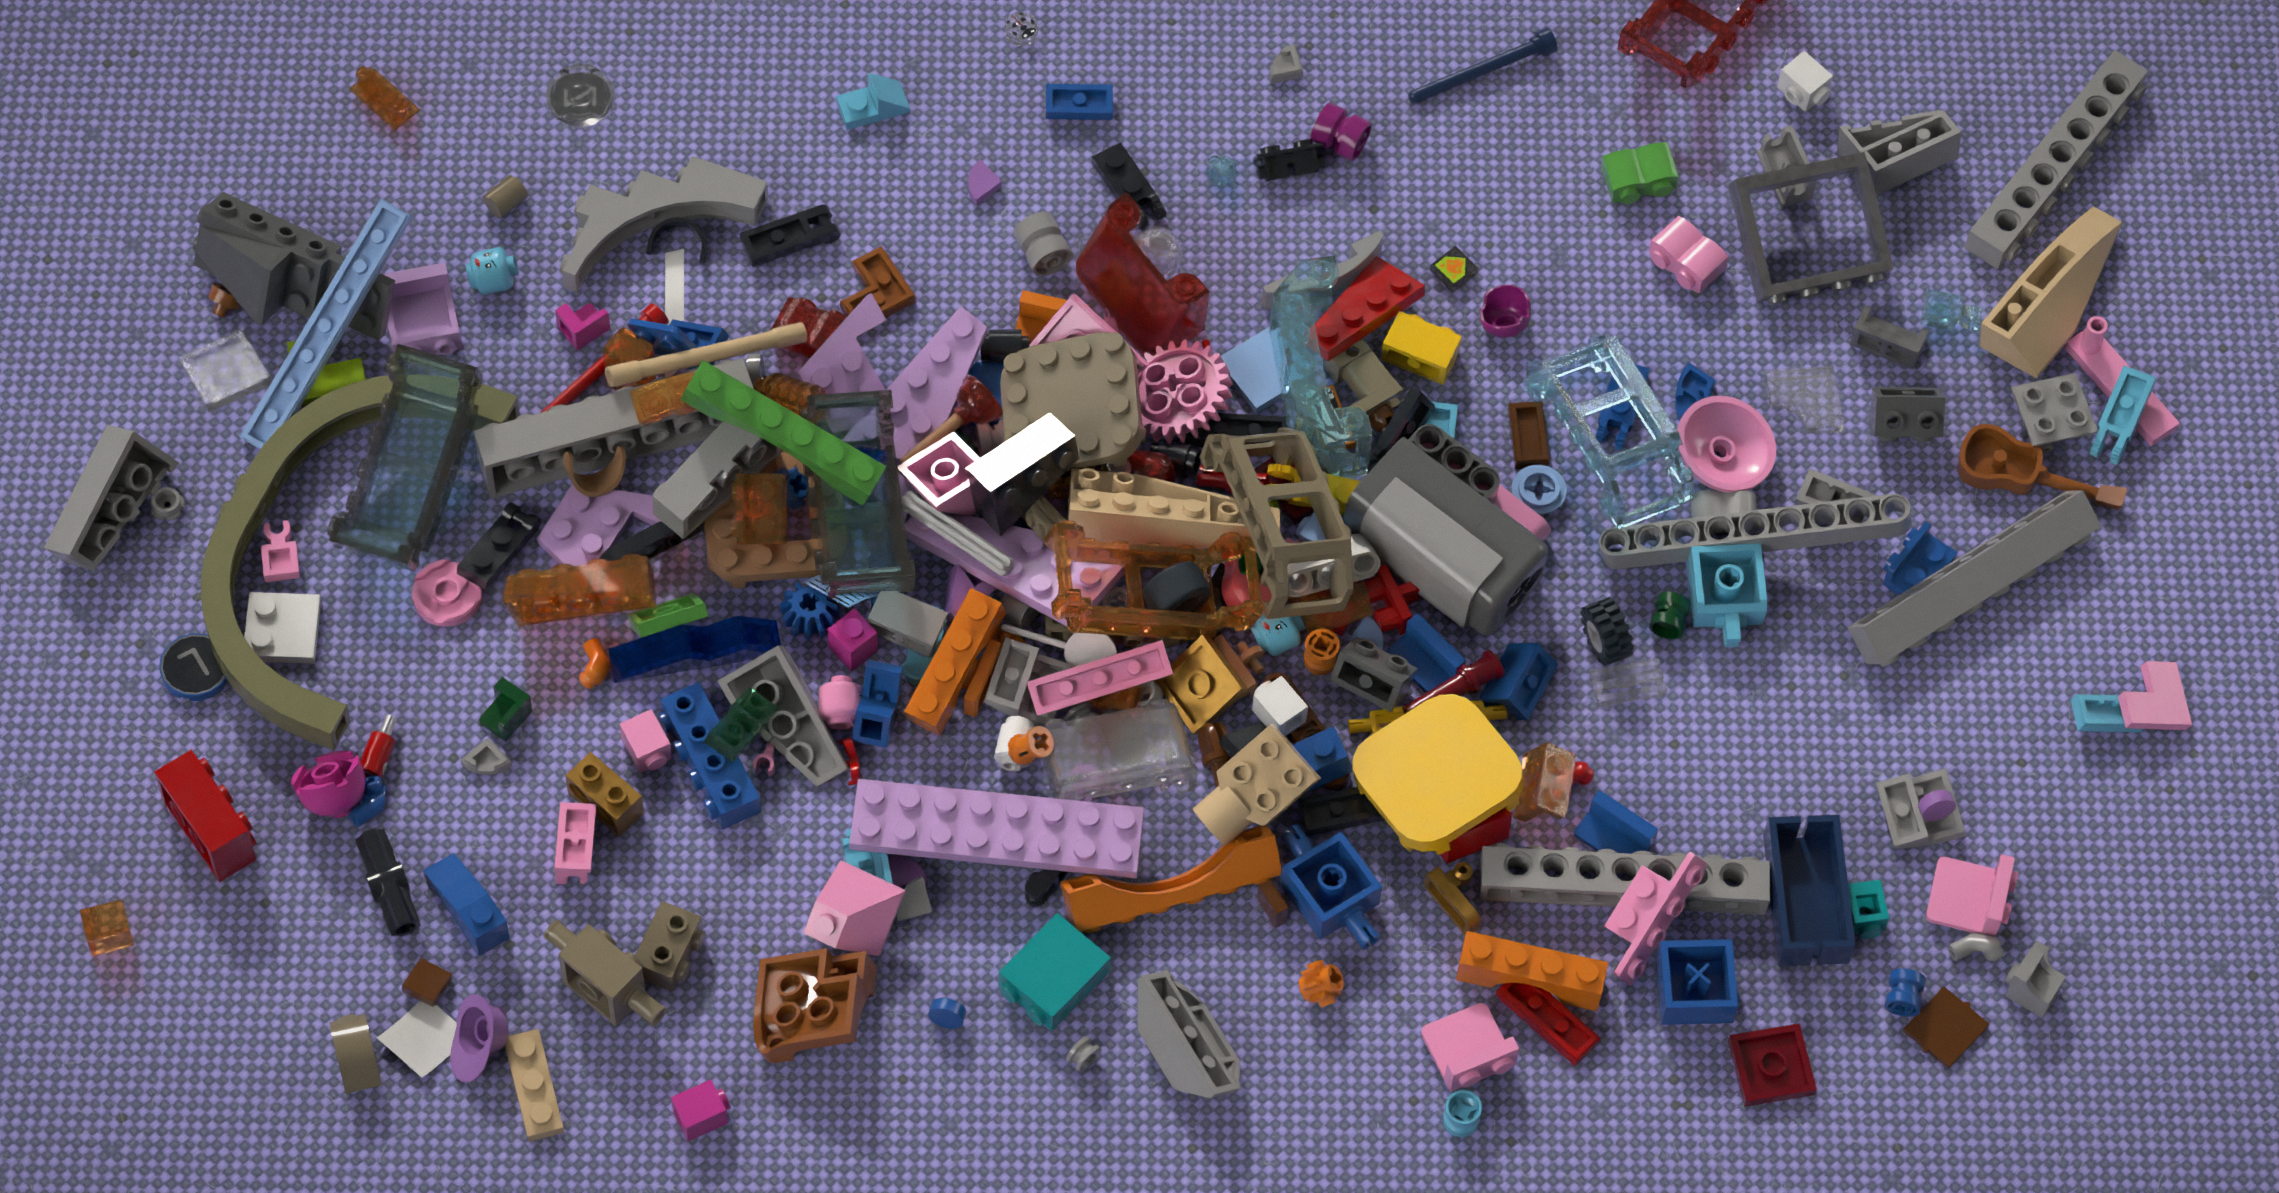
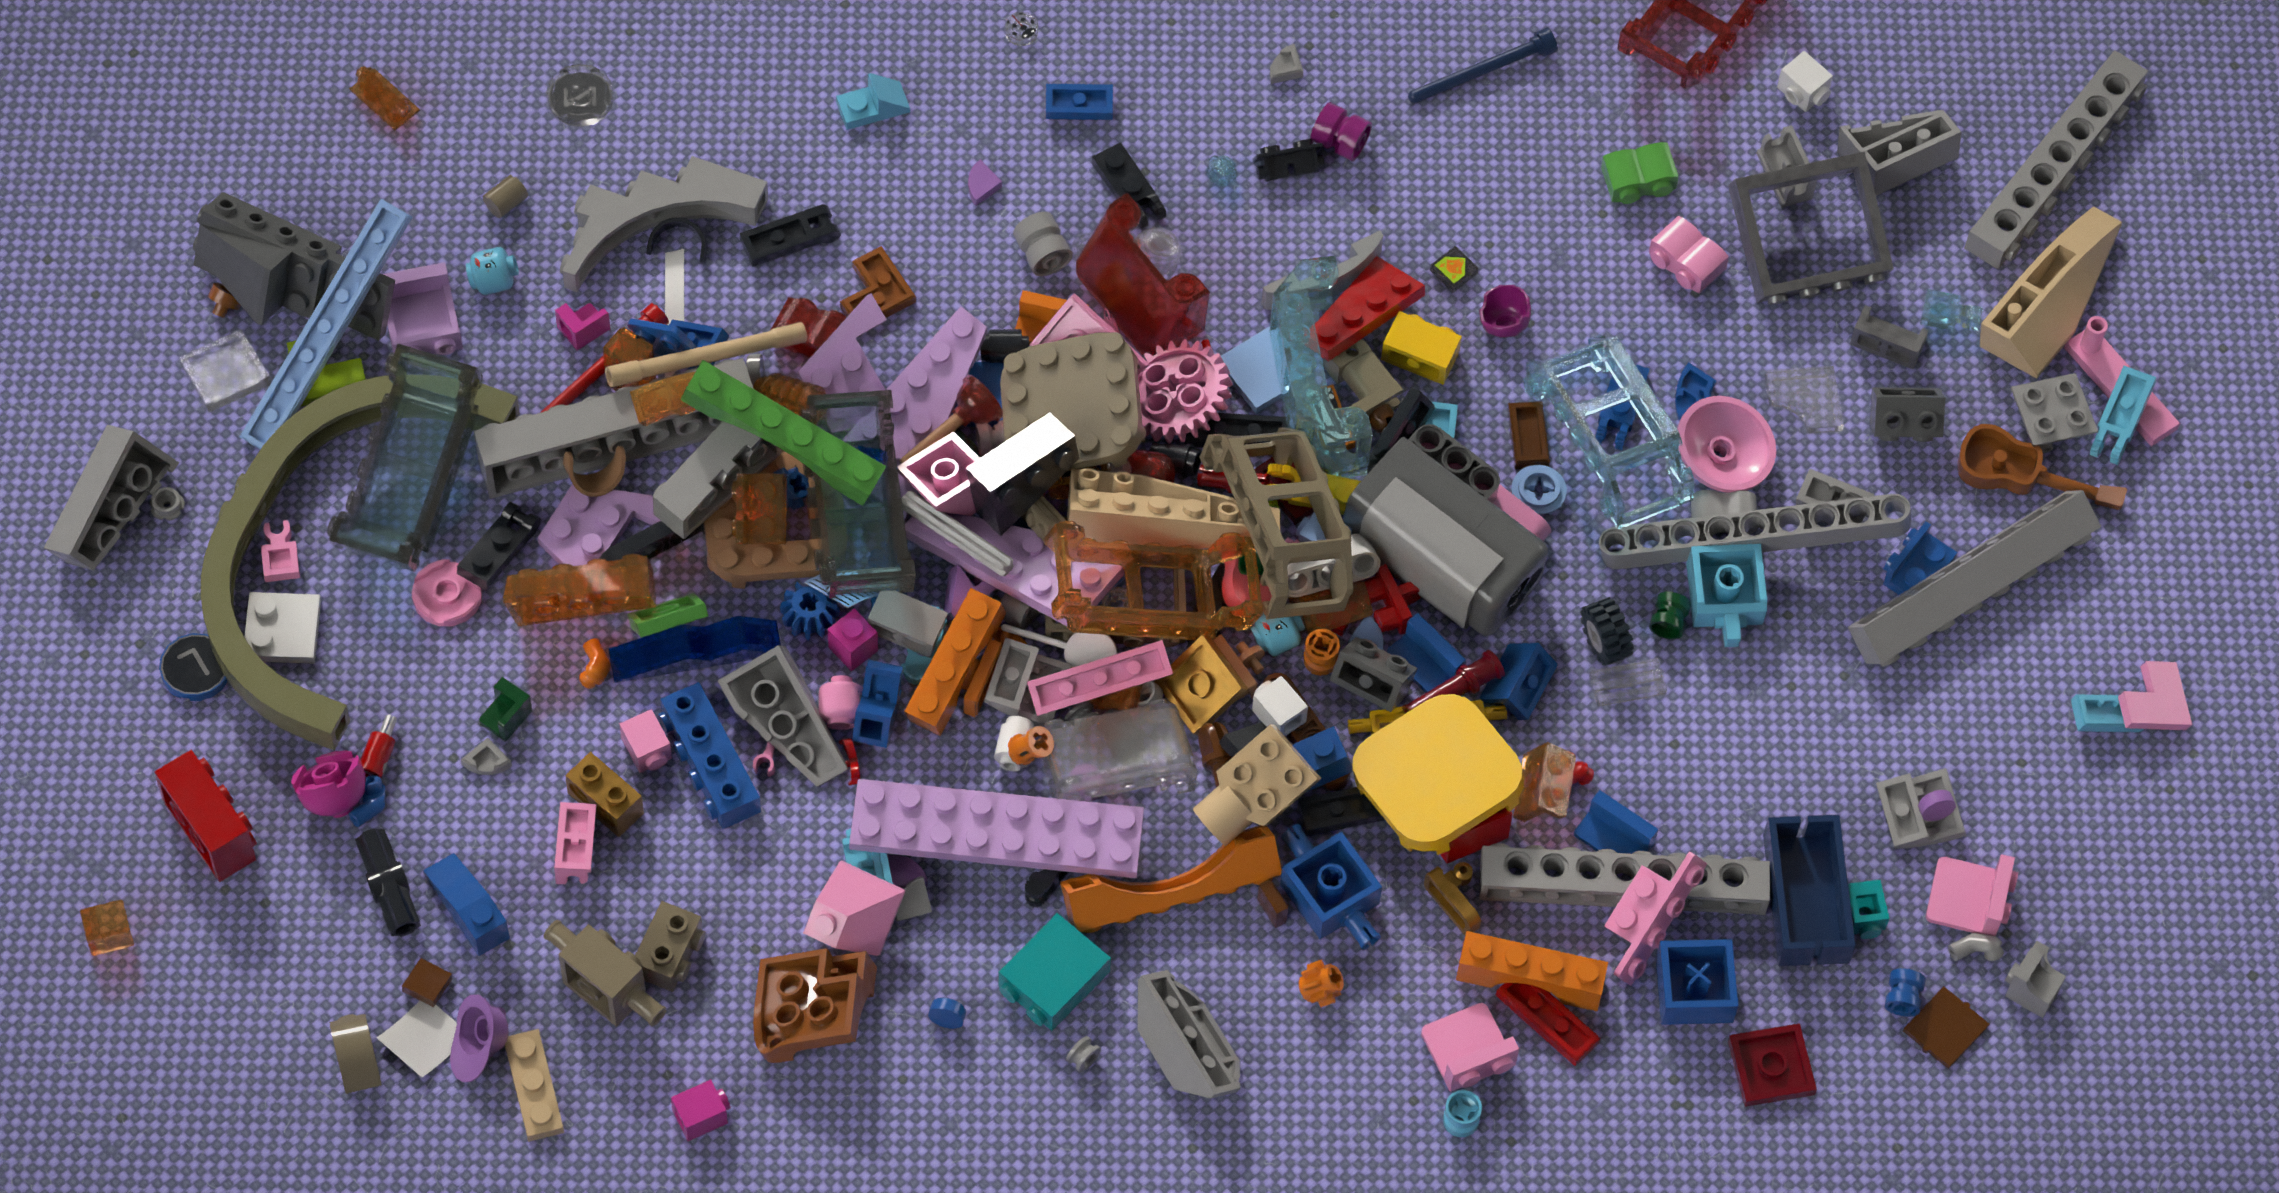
(741, 724): clear green slope -> none
(1177, 589): black wheel -> none

